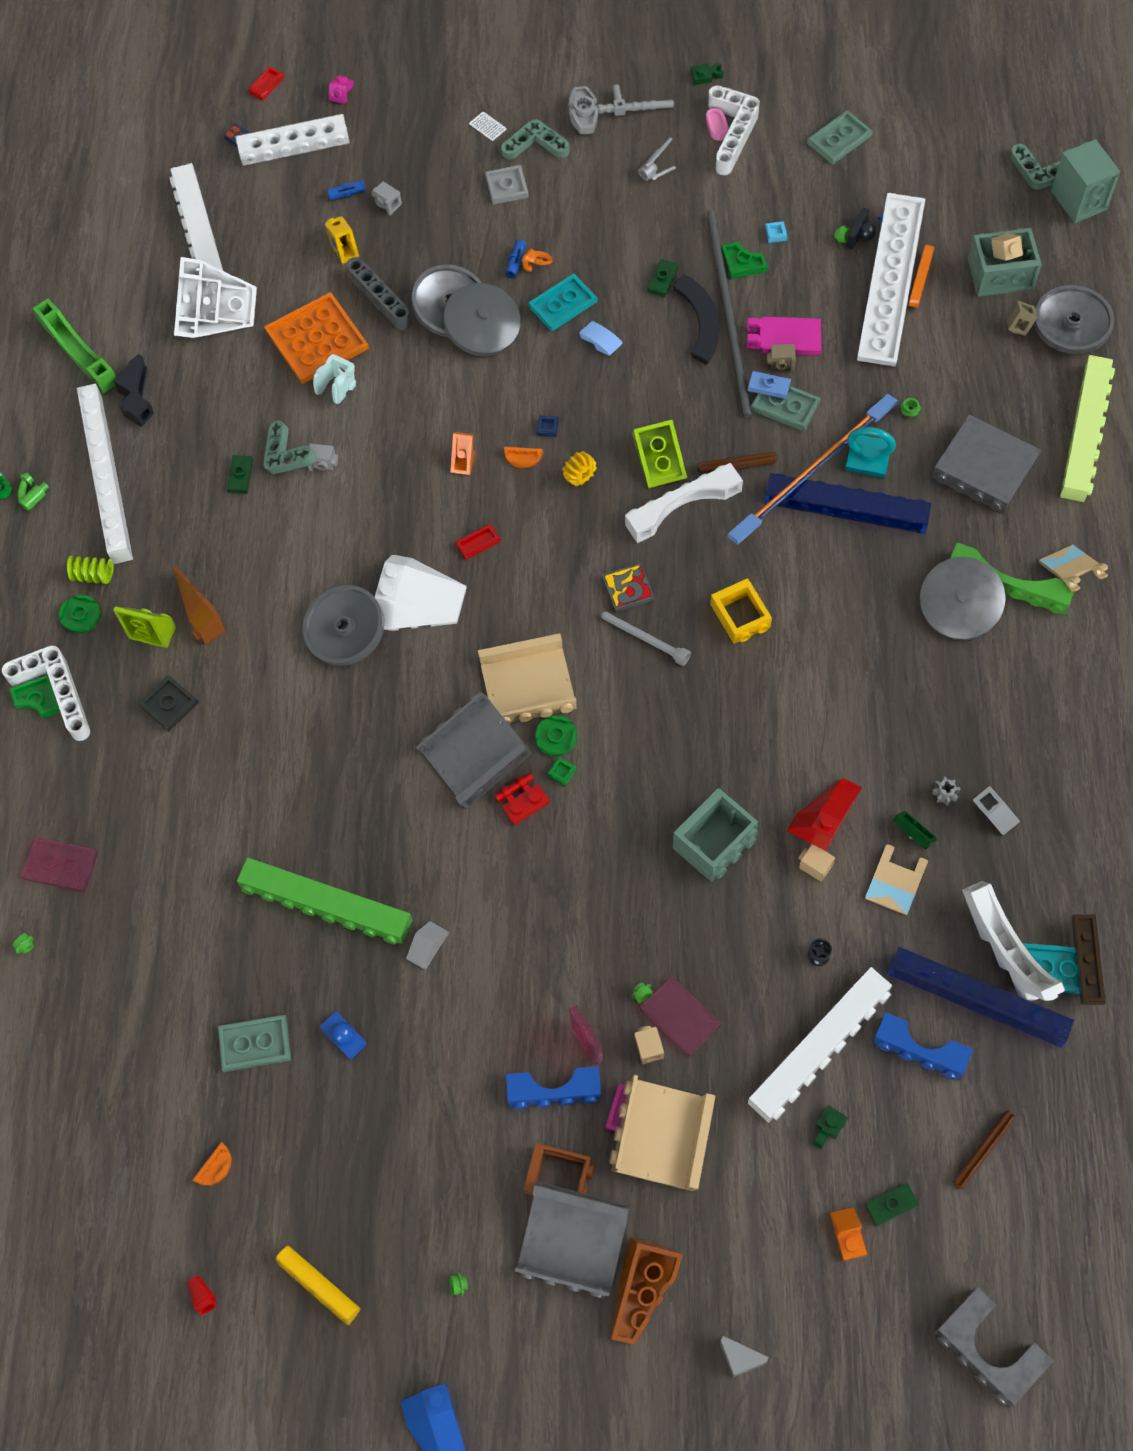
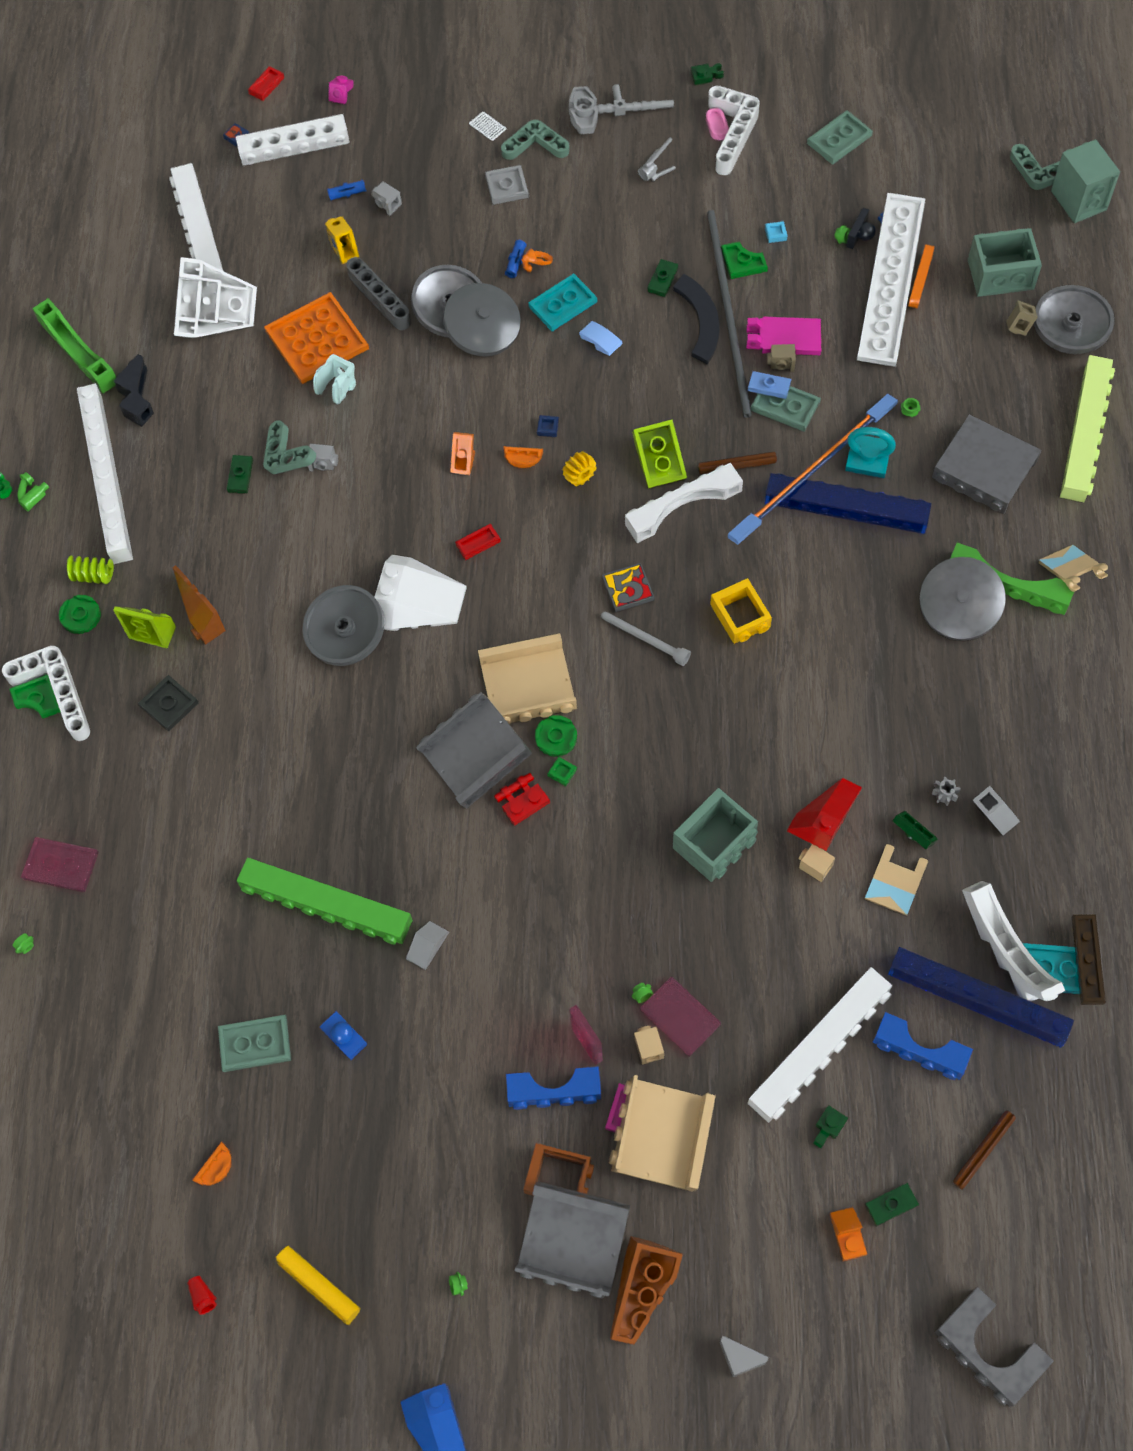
(821, 947): black wheel -> none
(1007, 246): tan brick -> none

